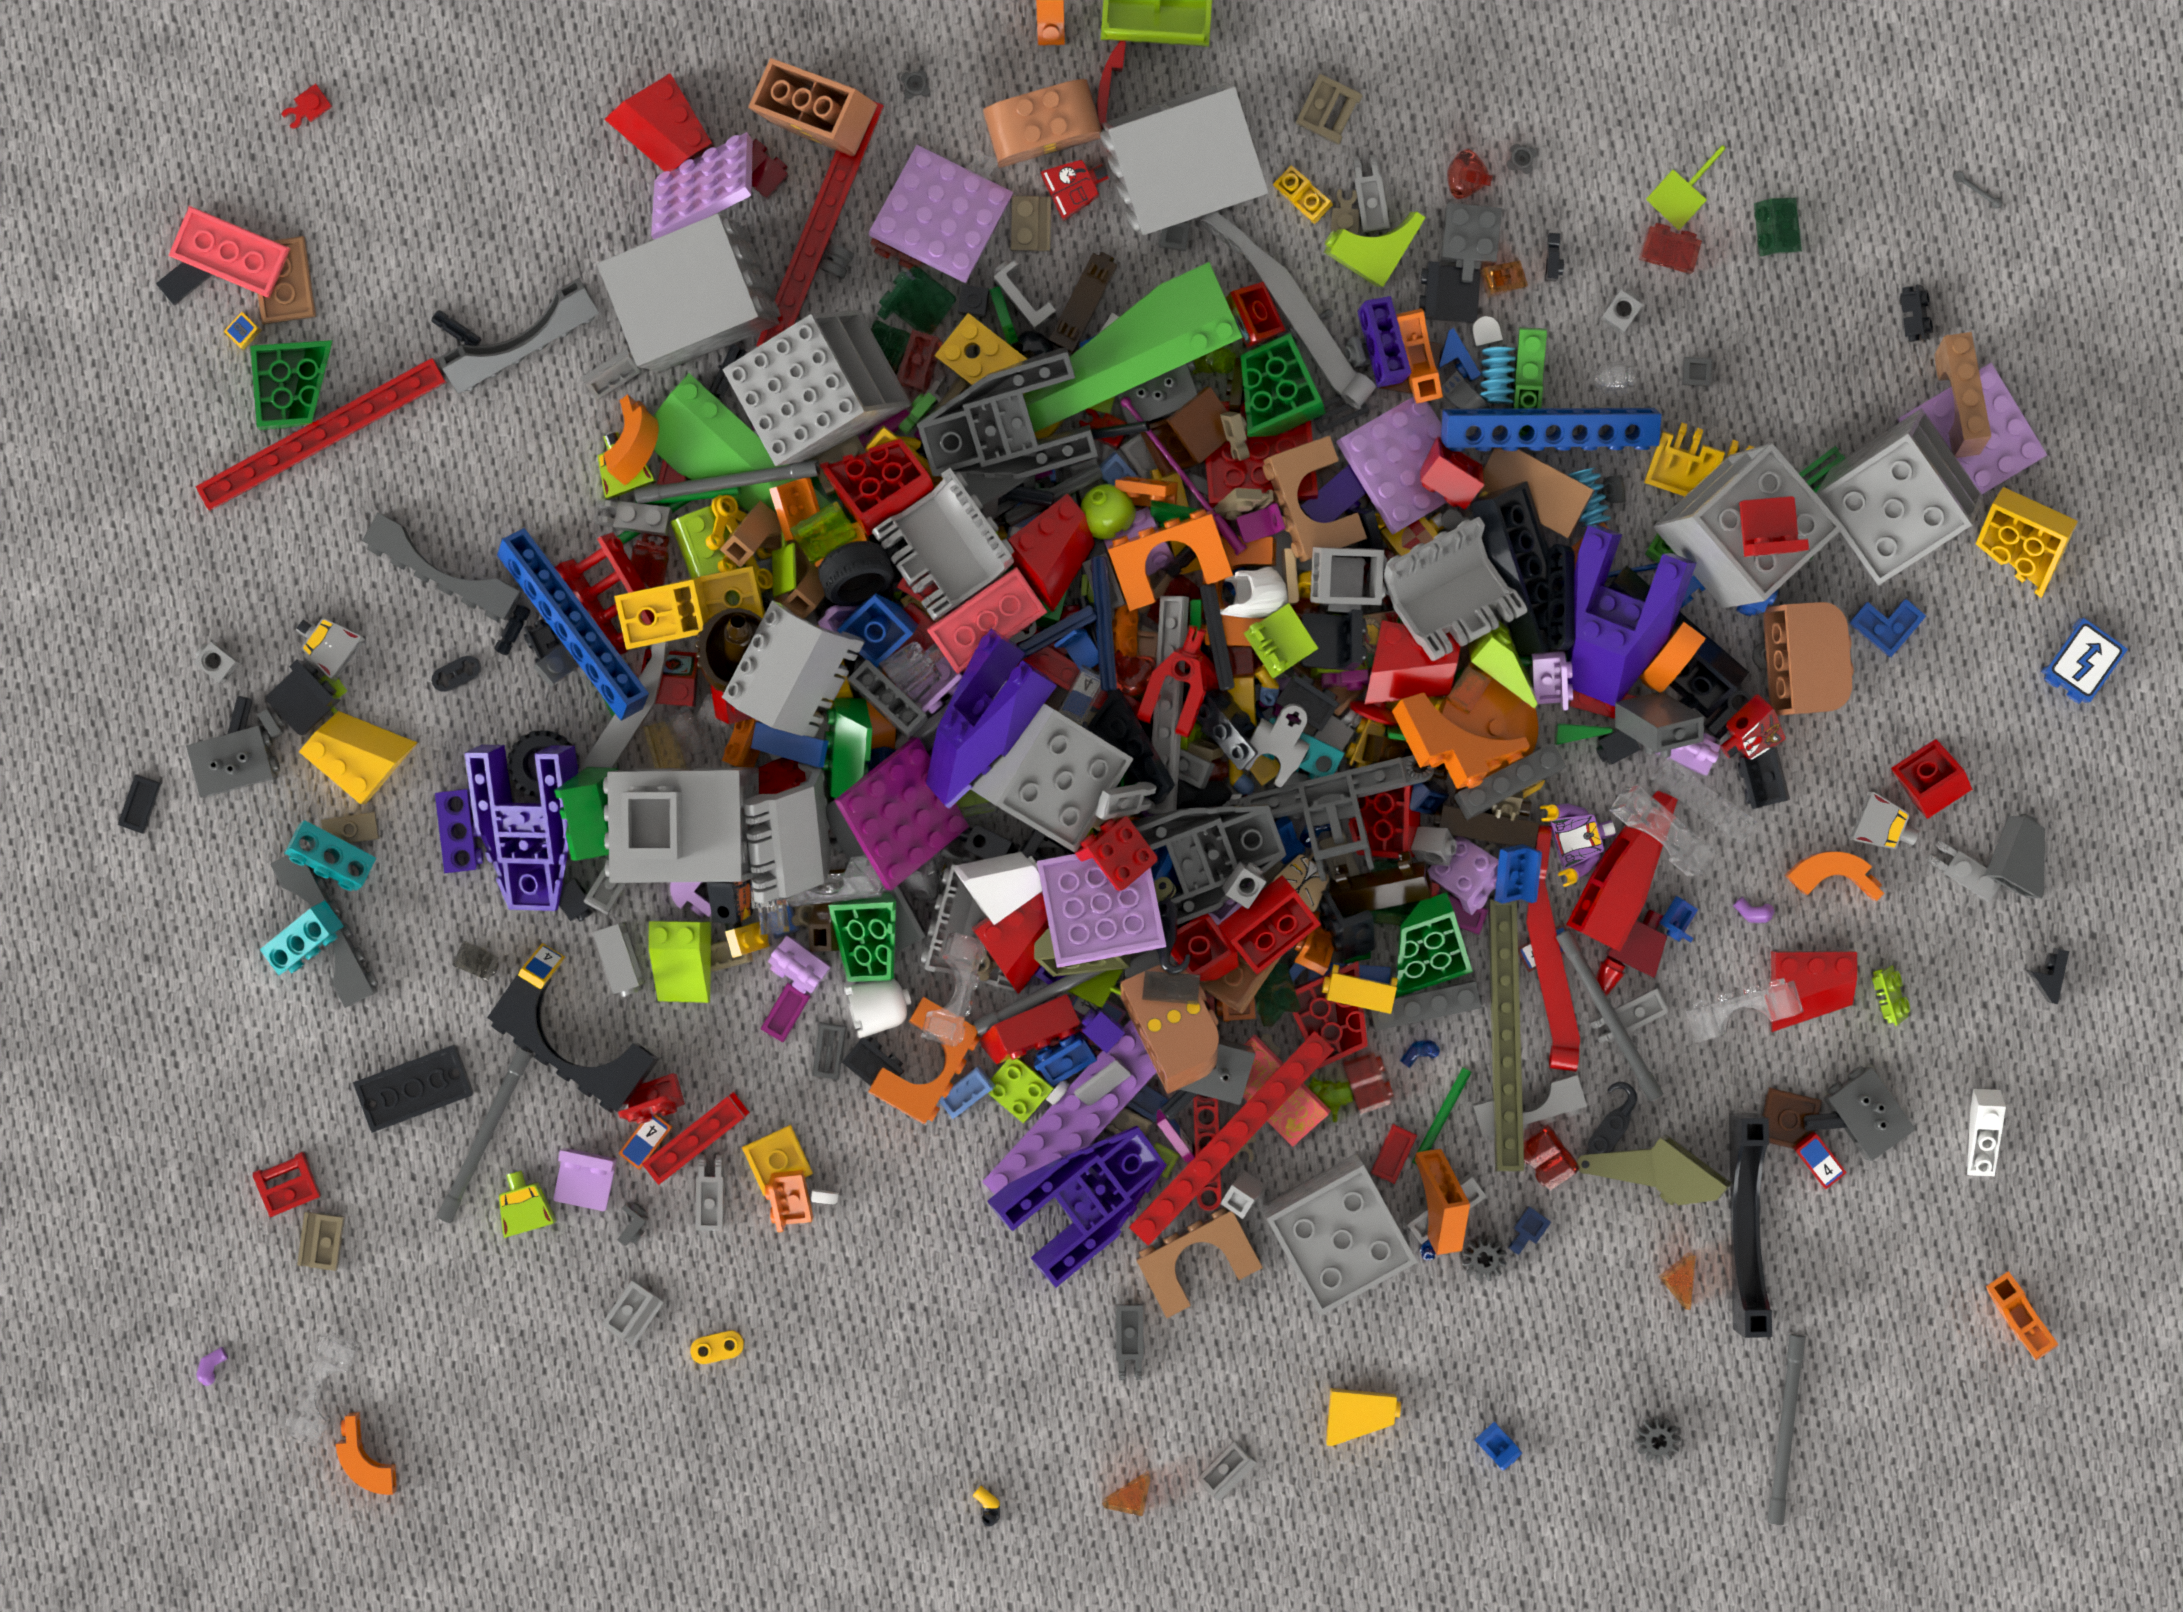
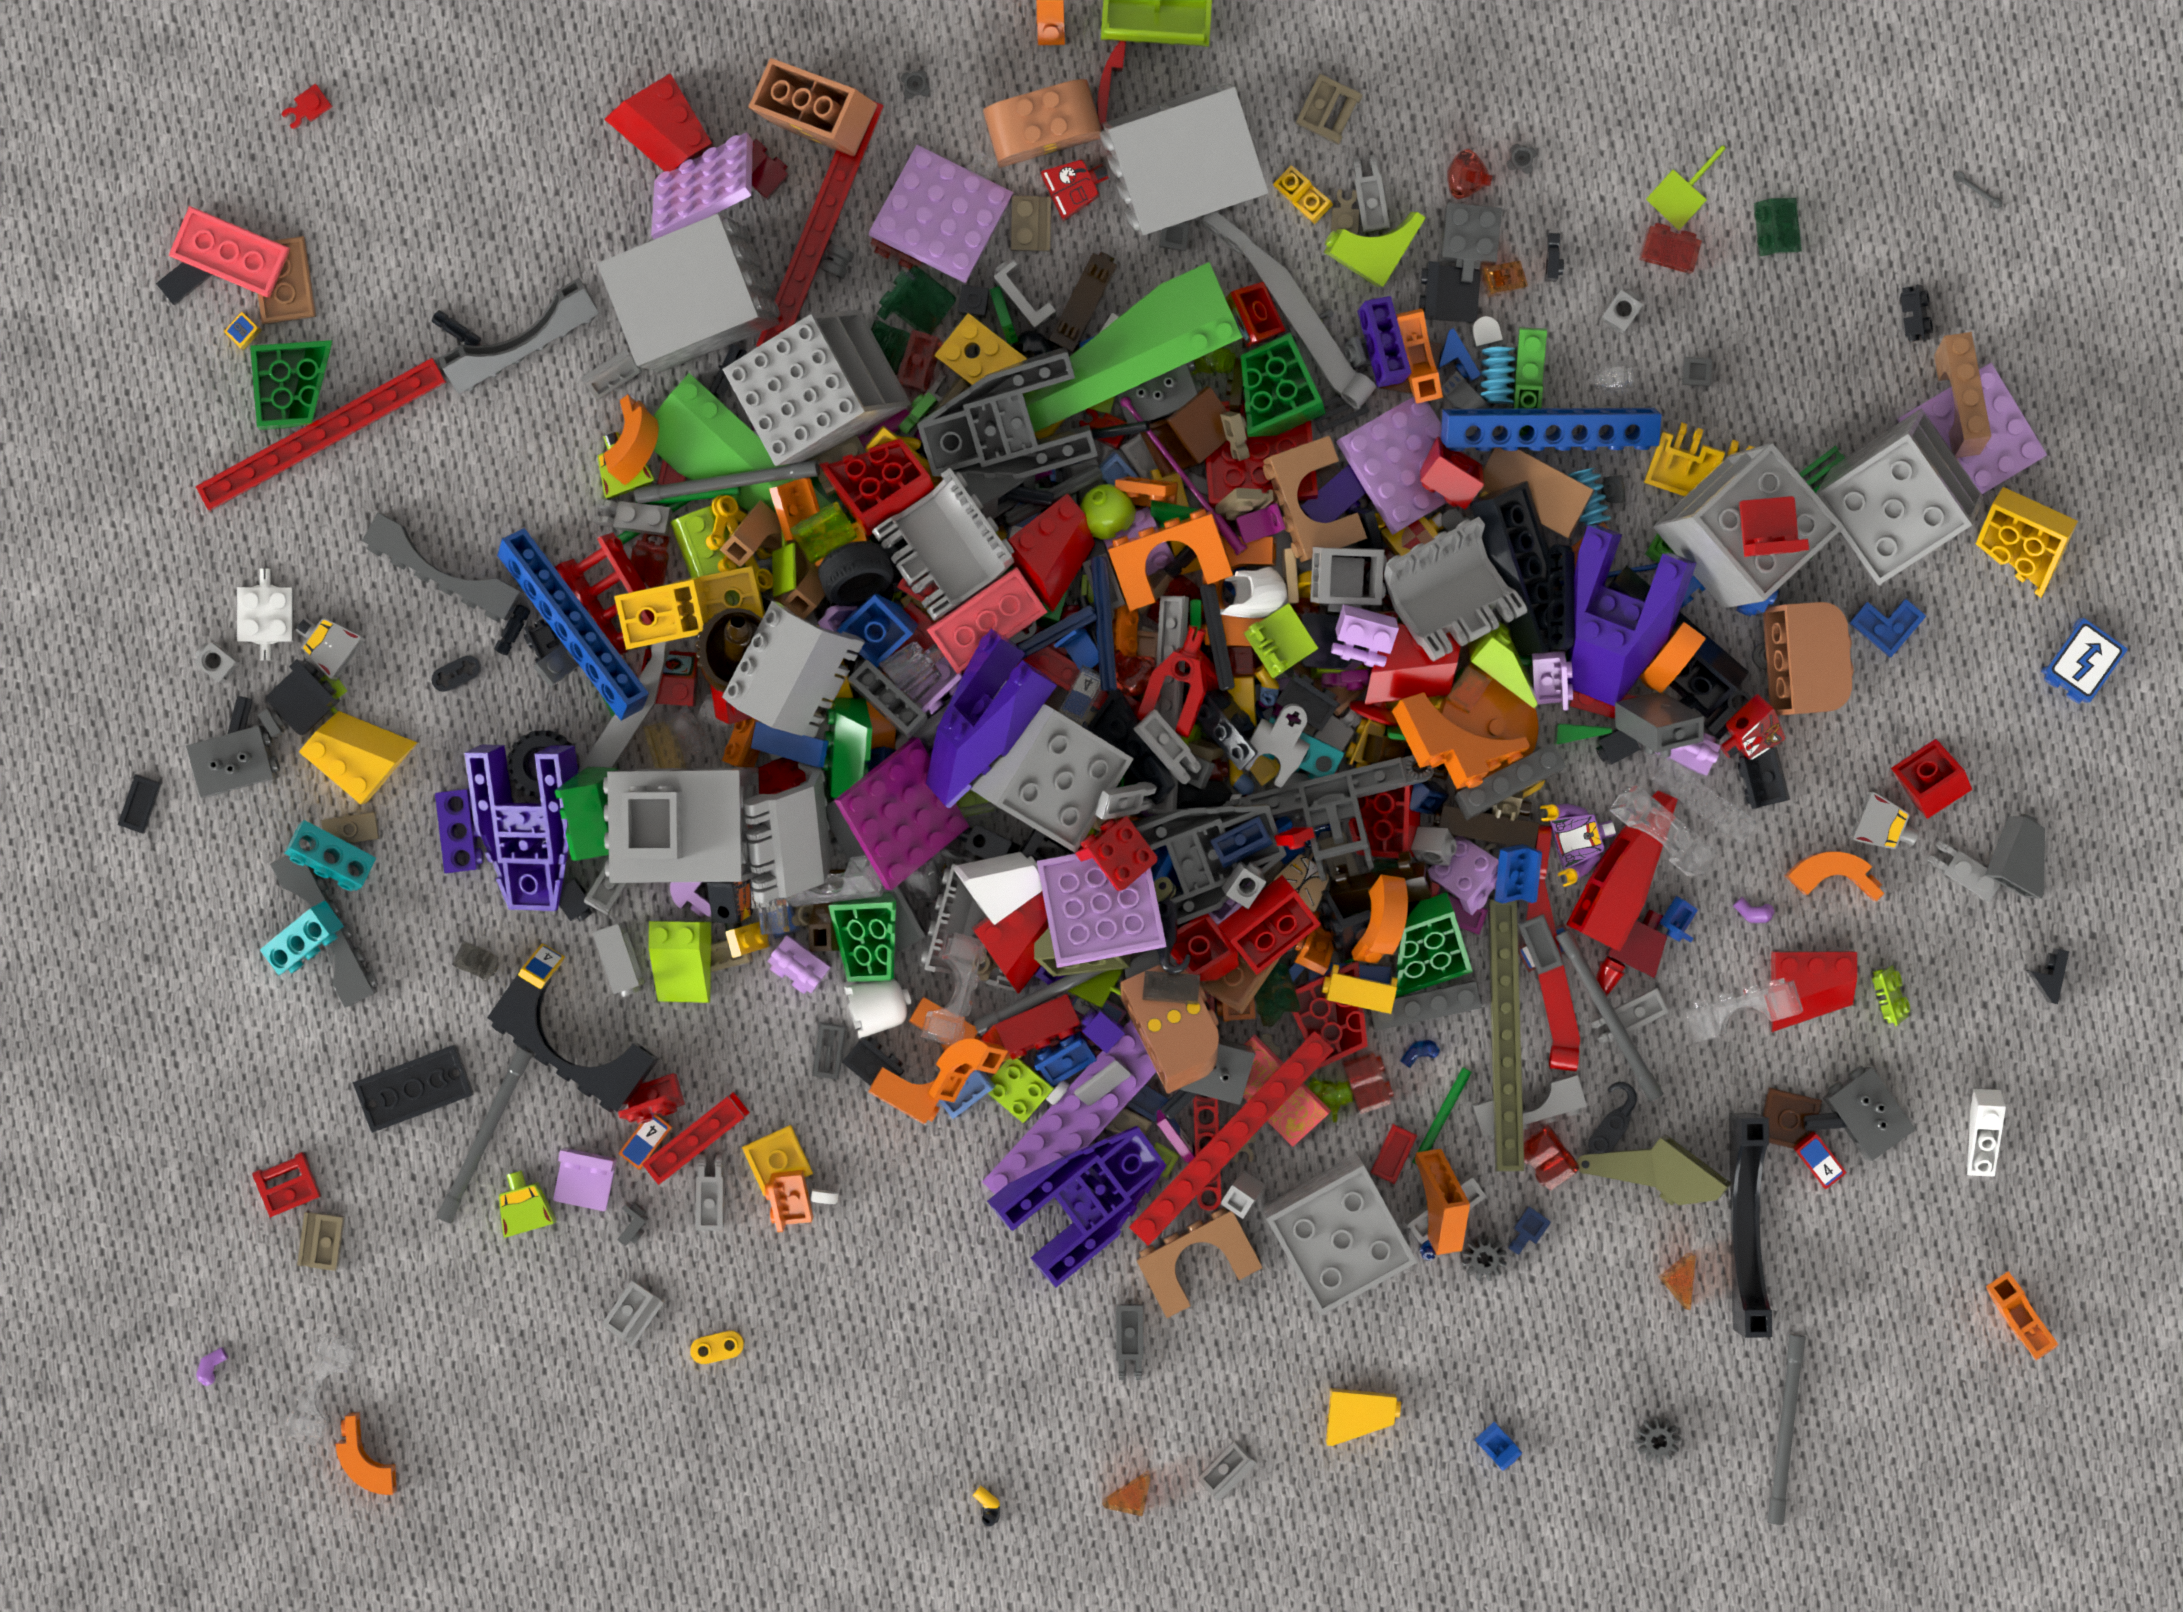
(265, 614): none -> white plate
(785, 1012): magenta tile -> none
(960, 1061): none -> orange arch
(1167, 745): none -> light grey hinge
(1241, 842): none -> dark blue slope
(1294, 837): none -> red plate
(1366, 630): none -> lavender brick
(1387, 919): none -> orange arch
(1540, 944): none -> dark grey tile

